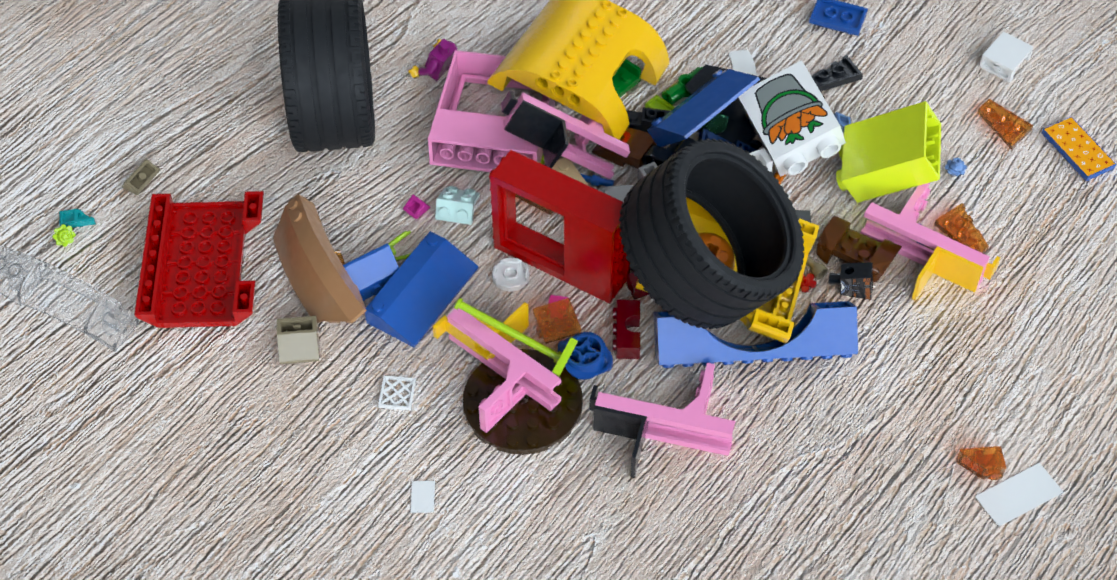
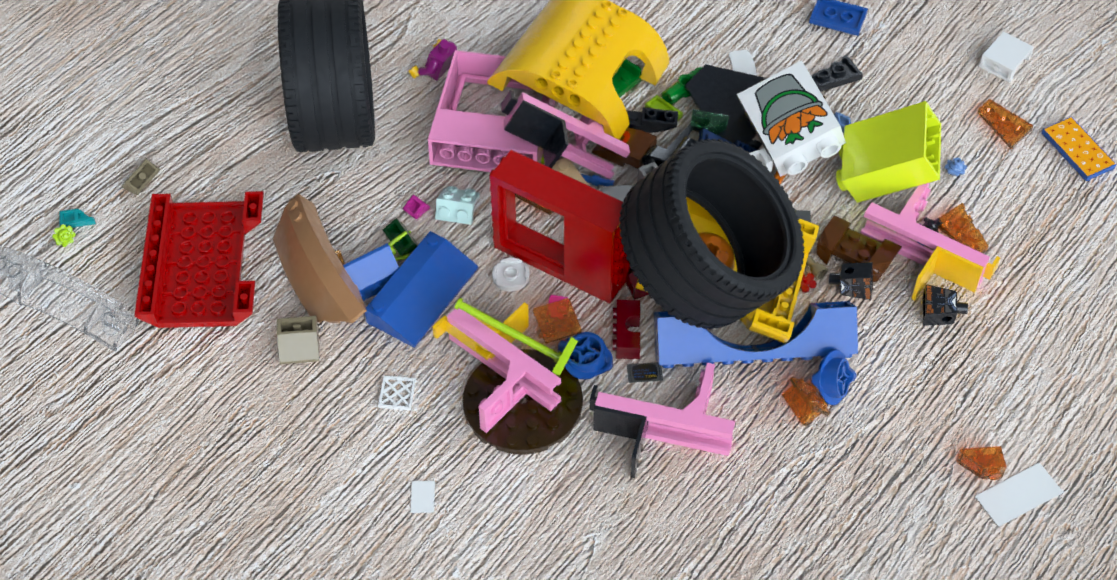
(404, 245): none -> dark green slope
(644, 372): none -> sticker
(700, 106): blue slope -> none
(805, 401): none -> clear orange bracket
(833, 377): none -> blue piece
(932, 224): none -> black plant
(941, 306): none -> black torso

